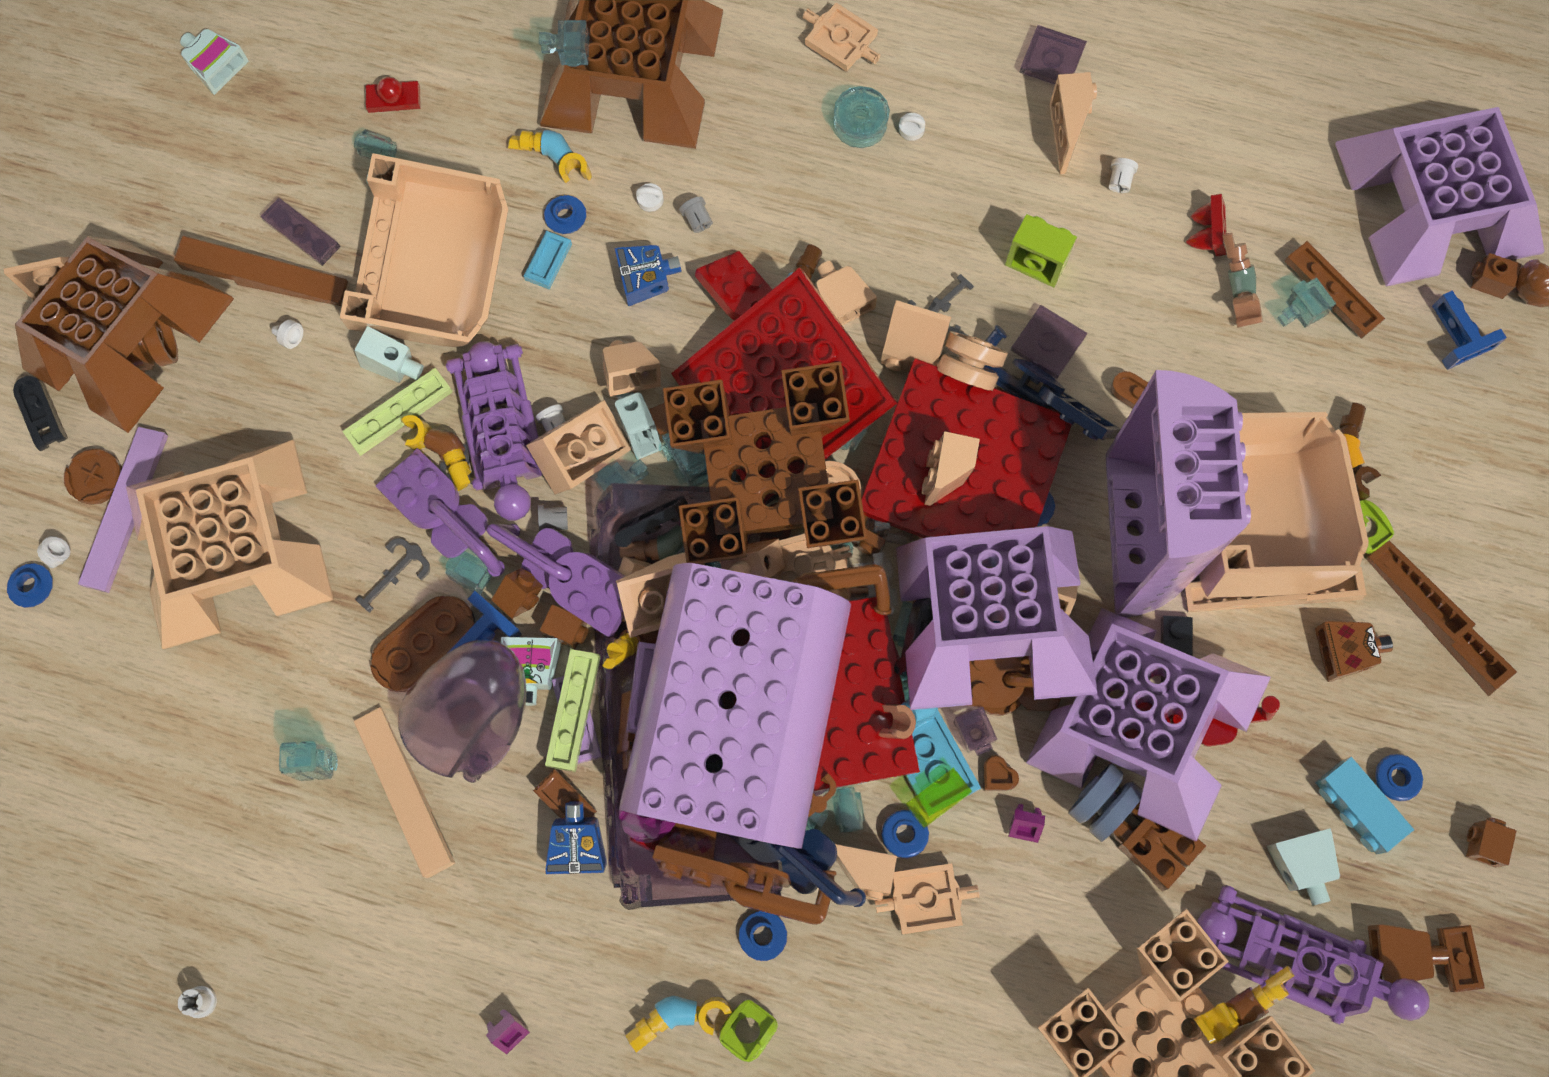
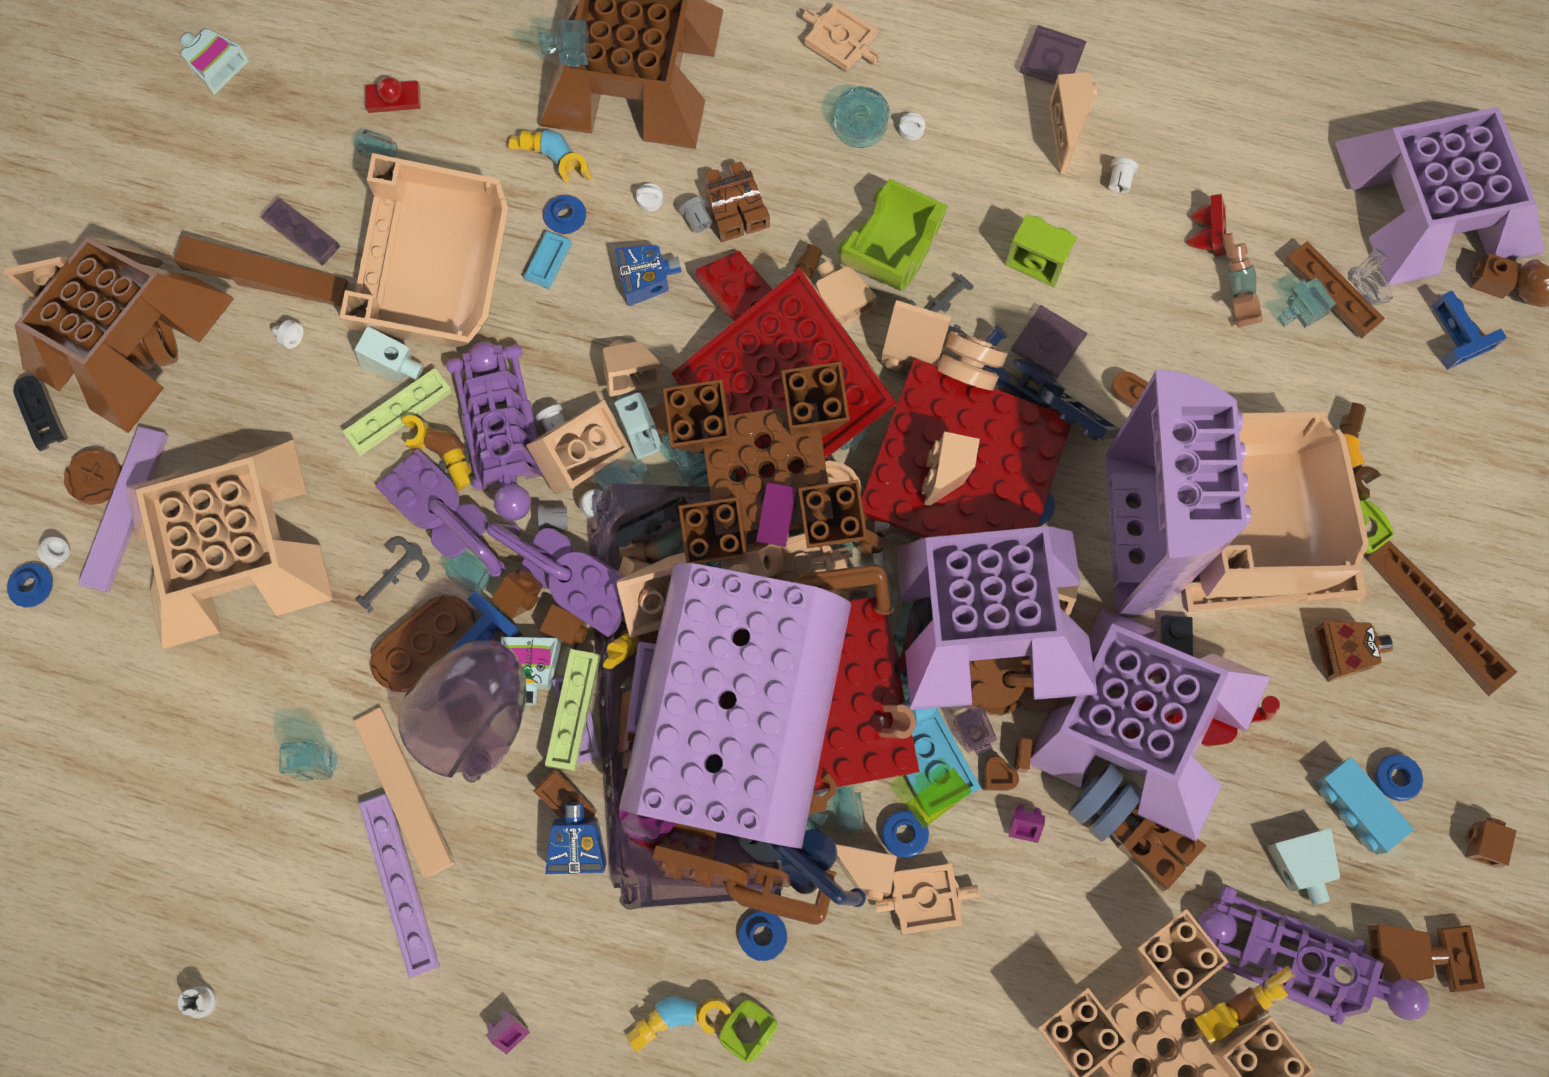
(399, 886): none -> lavender tile
(588, 502): none -> white tile
(732, 193): none -> dark orange hips
(776, 514): none -> magenta tile
(895, 237): none -> lime cylinder
(1023, 755): none -> dark orange tile
(1366, 274): none -> clear piece

